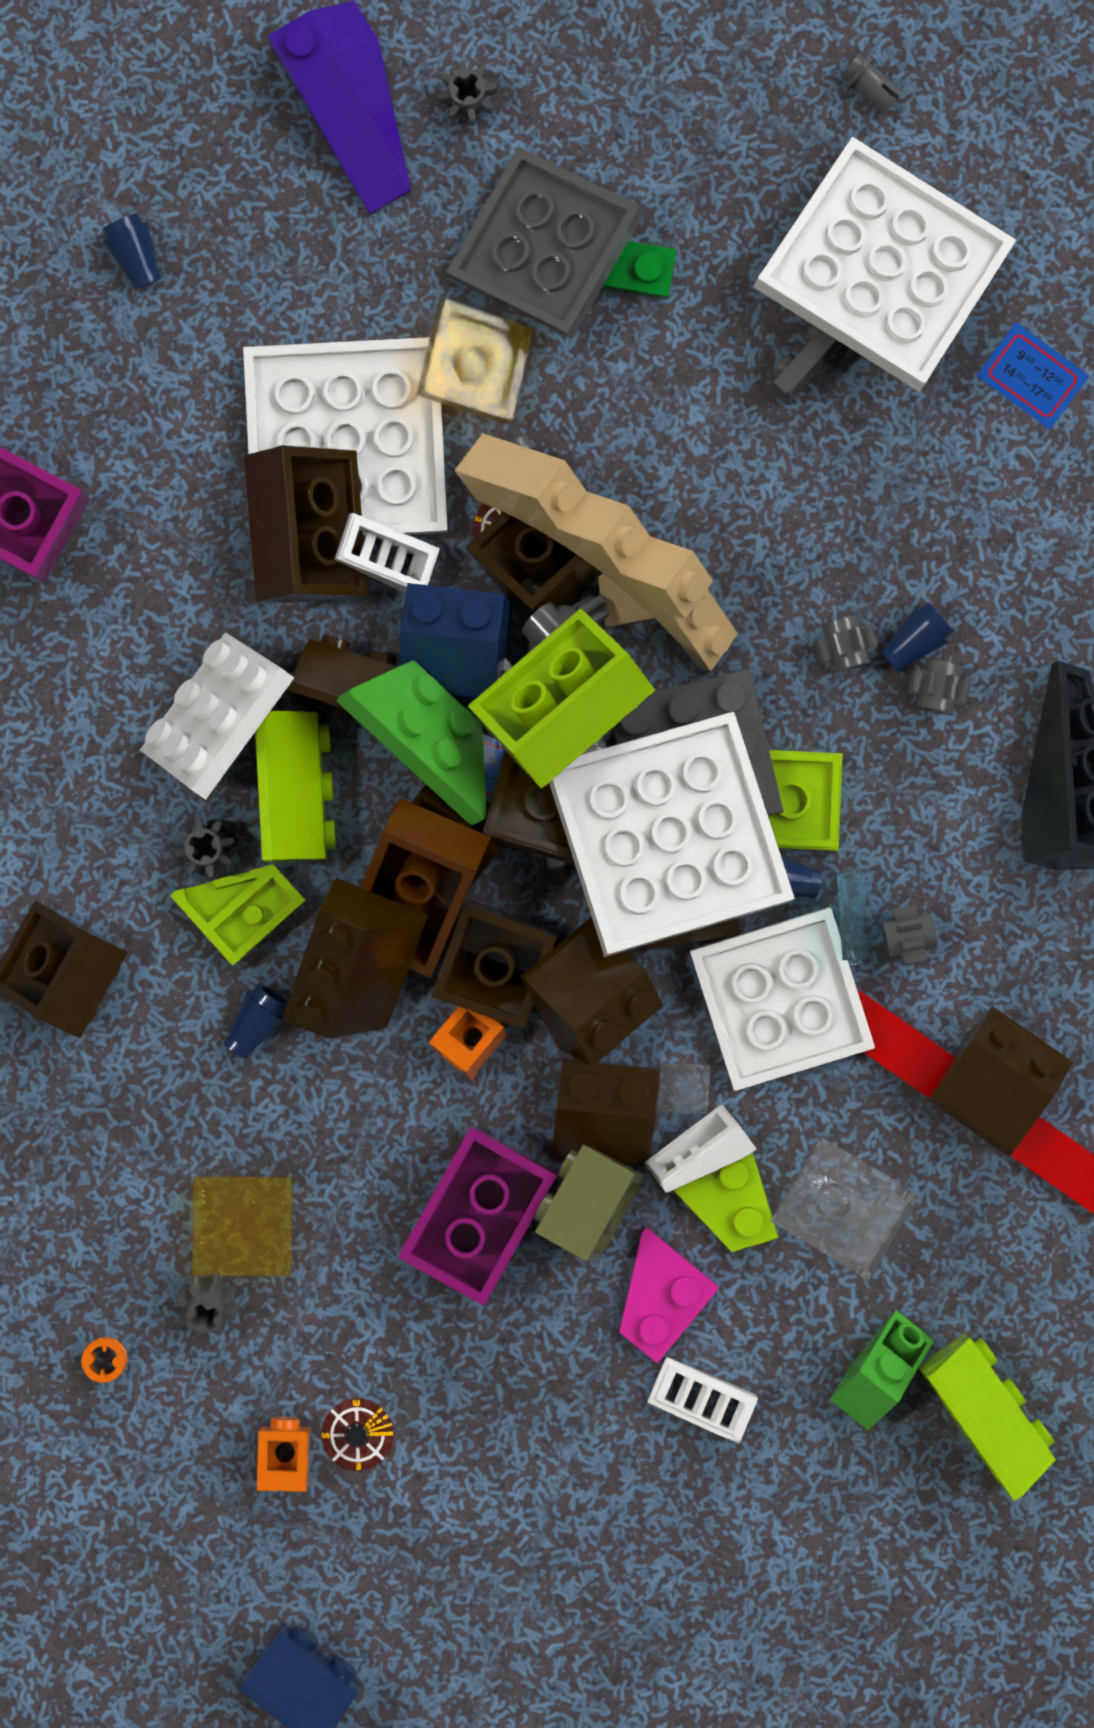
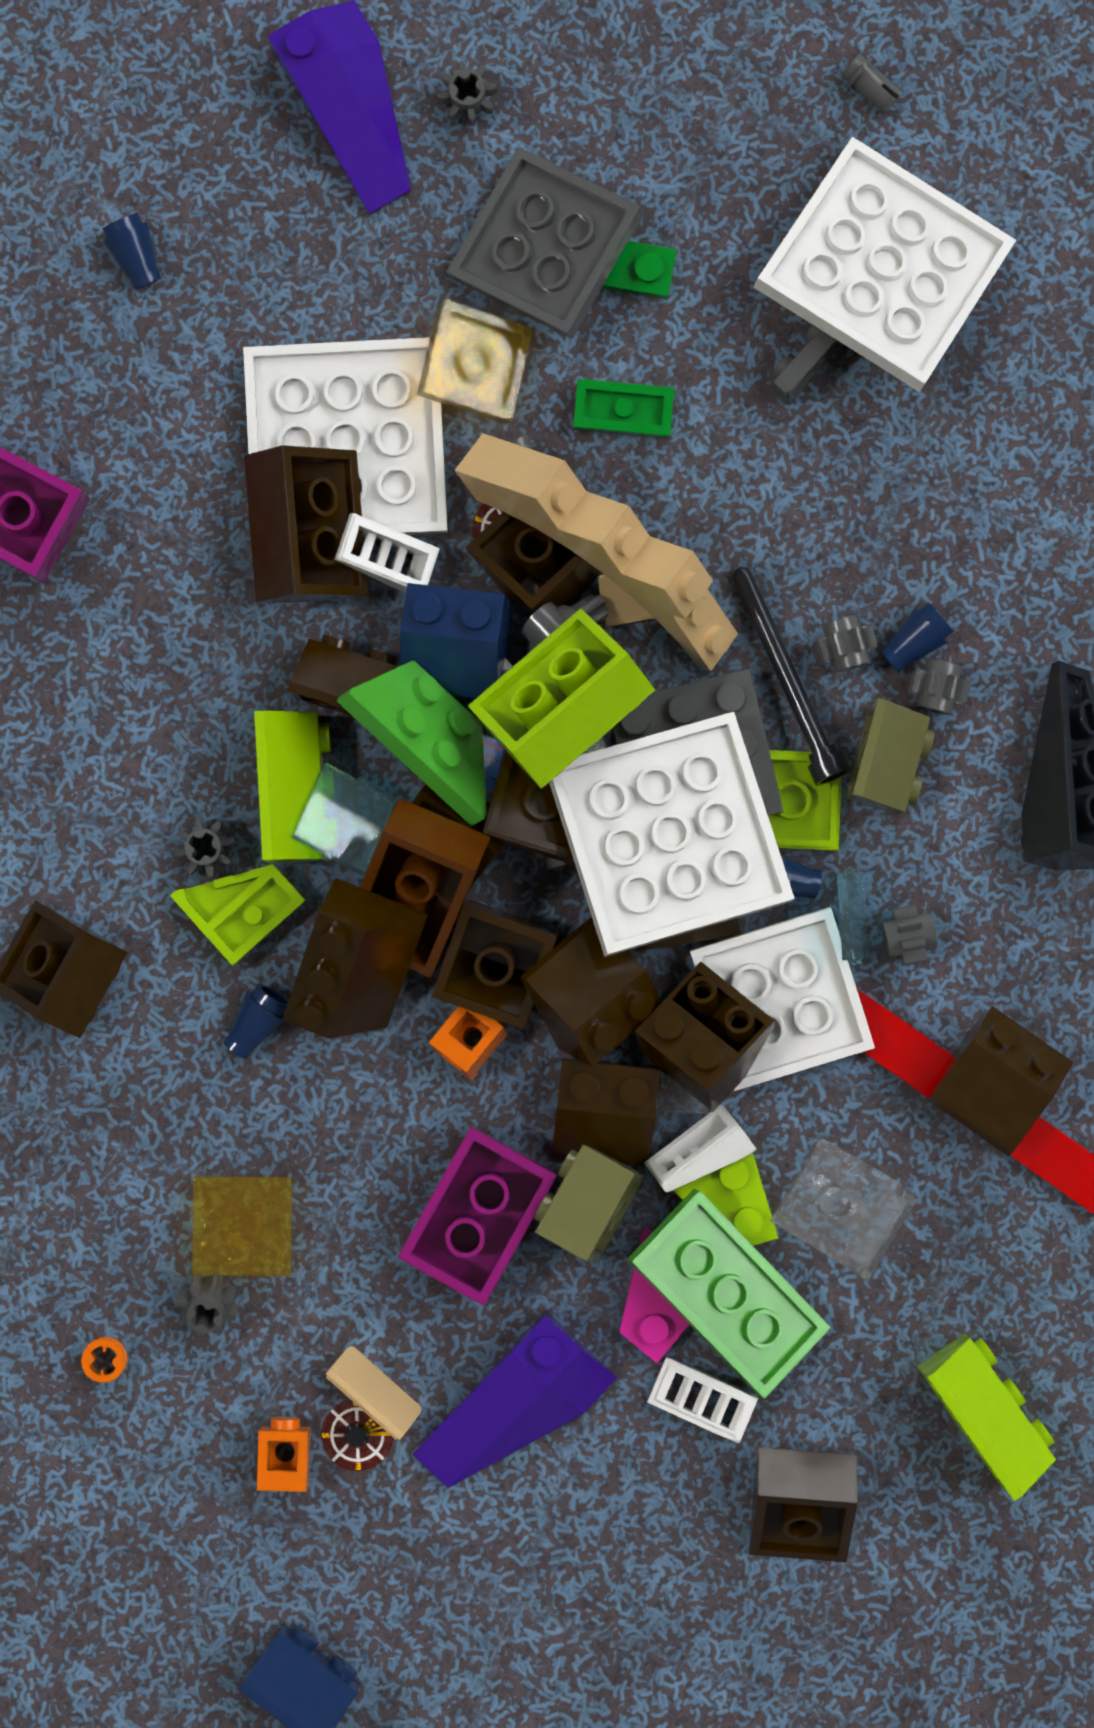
(215, 714): white plate -> none
(343, 819): none -> clear light blue piece
(374, 1392): none -> tan slope
(524, 1396): none -> dark purple wedge
(623, 408): none -> green plate
(705, 1036): none -> dark brown slope
(728, 1293): none -> plate
(803, 1504): none -> dark brown slope
(825, 760): none -> black piece
(882, 1371): bright green slope -> none
(889, 757): none -> olive slope
(1032, 375): blue sticker -> none

